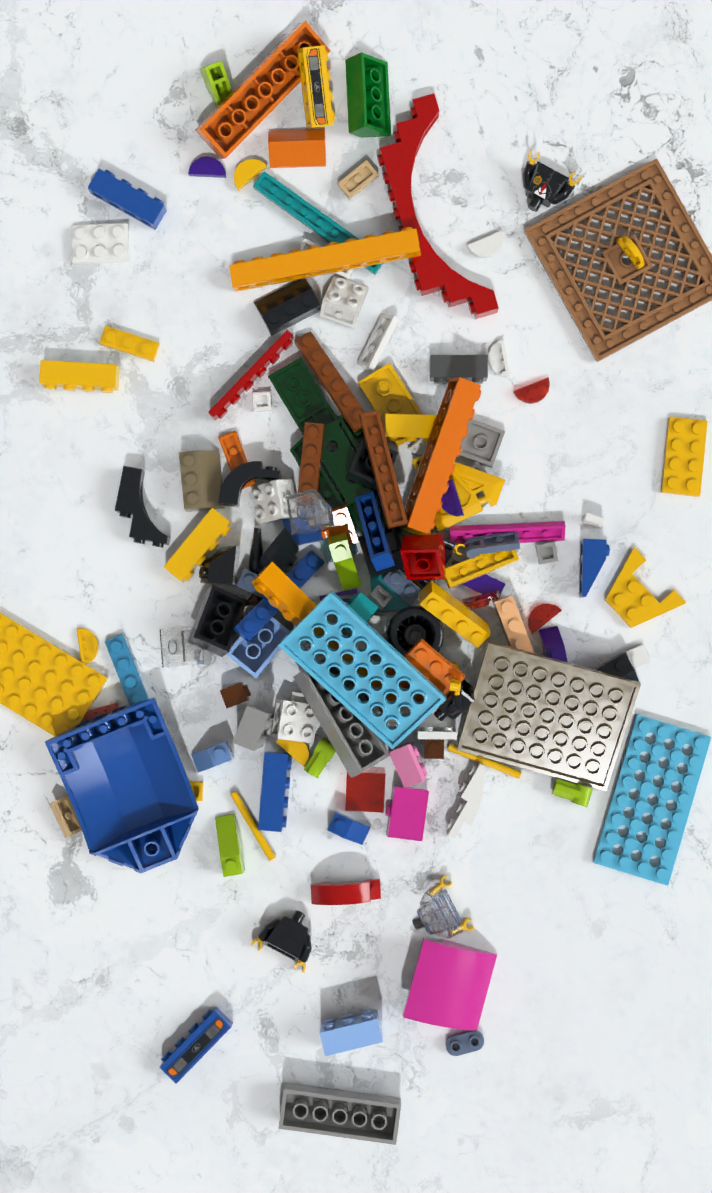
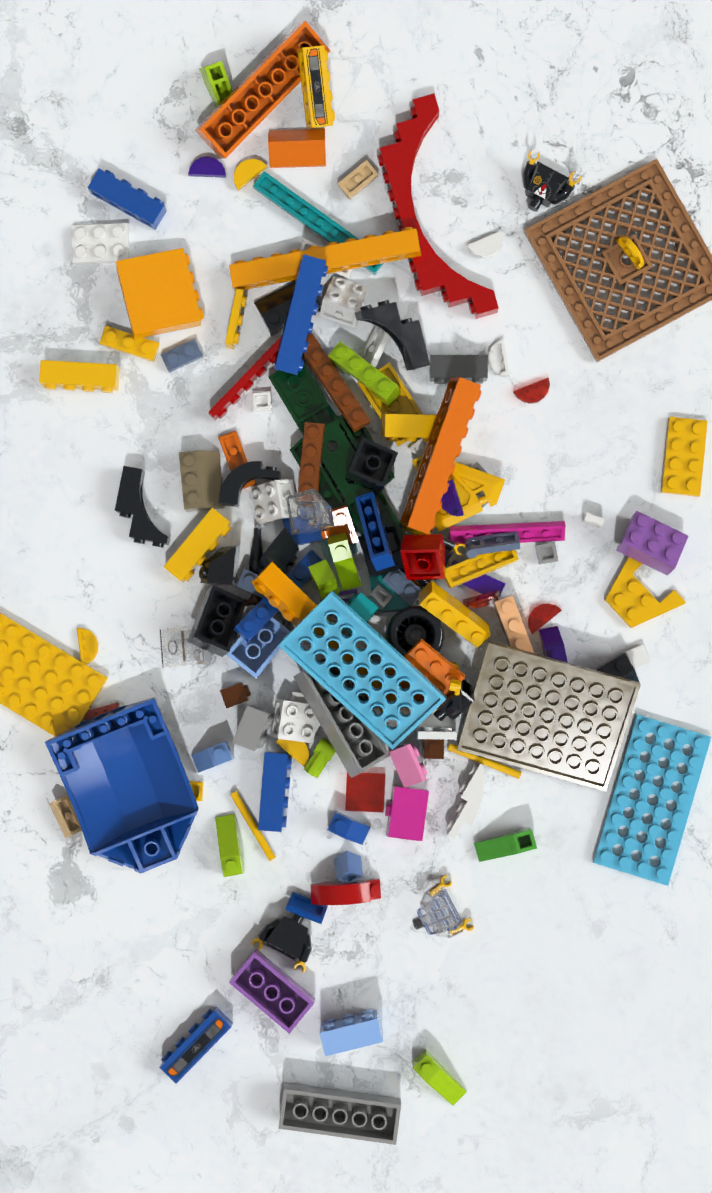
(126, 669): dark azure plate -> none
(159, 293): none -> light orange brick
(181, 355): none -> sand blue plate
(236, 319): none -> yellow plate
(272, 990): none -> medium lavender brick
(299, 314): none -> blue brick
(303, 907): none -> blue tile
(323, 579): none -> lime brick
(348, 867): none -> medium blue panel
(368, 96): green slope -> none
(368, 375): none -> lime arch
(383, 469): dark orange plate -> none
(405, 332): none -> black arch
(438, 1077): none -> lime slope
(449, 985): dark pink slope -> none
(464, 1041): sand blue plate -> none
(481, 443): light grey plate -> none
(506, 845): none -> bright green slope
(576, 793): lime piece -> none
(592, 557): blue slope -> none
(652, 543): none -> medium lavender brick

